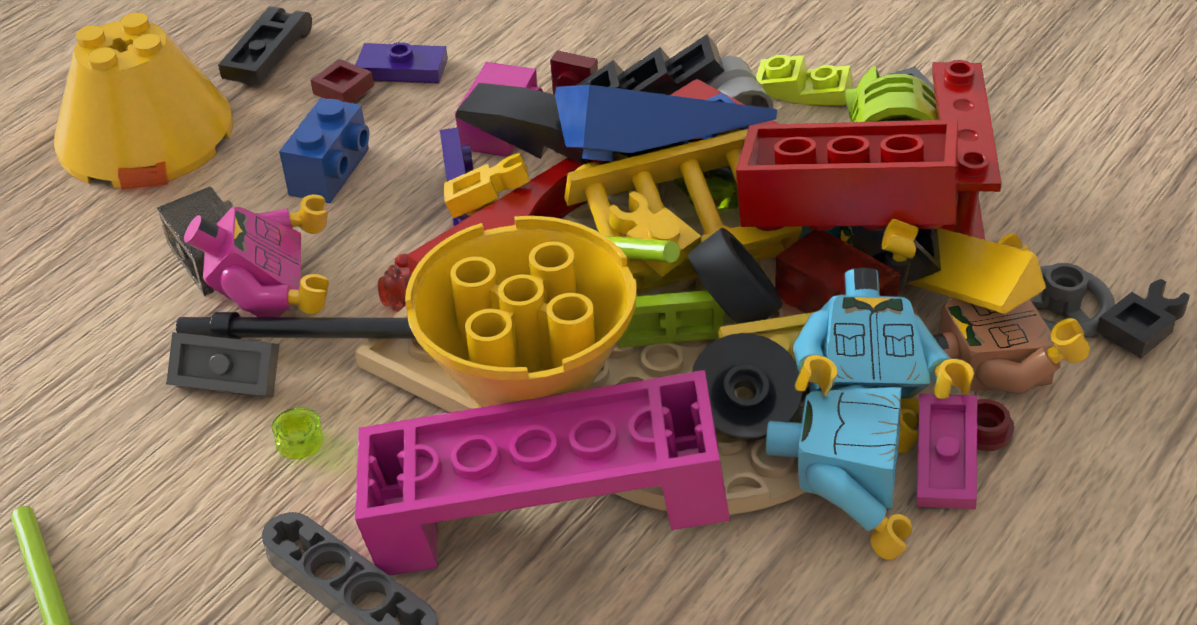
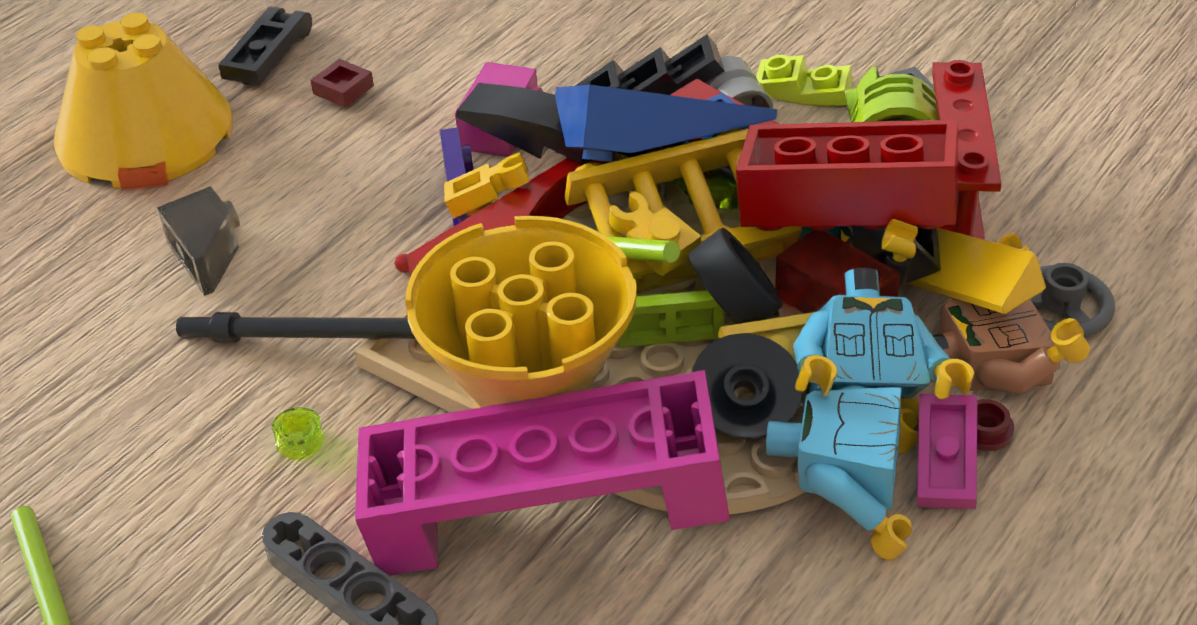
(223, 364): dark grey plate -> none
(259, 257): dark pink torso -> none
(324, 149): blue brick -> none
(393, 287): clear red plate -> none
(403, 62): dark purple plate -> none
(570, 69): dark red plate -> none
(1140, 322): black plate -> none

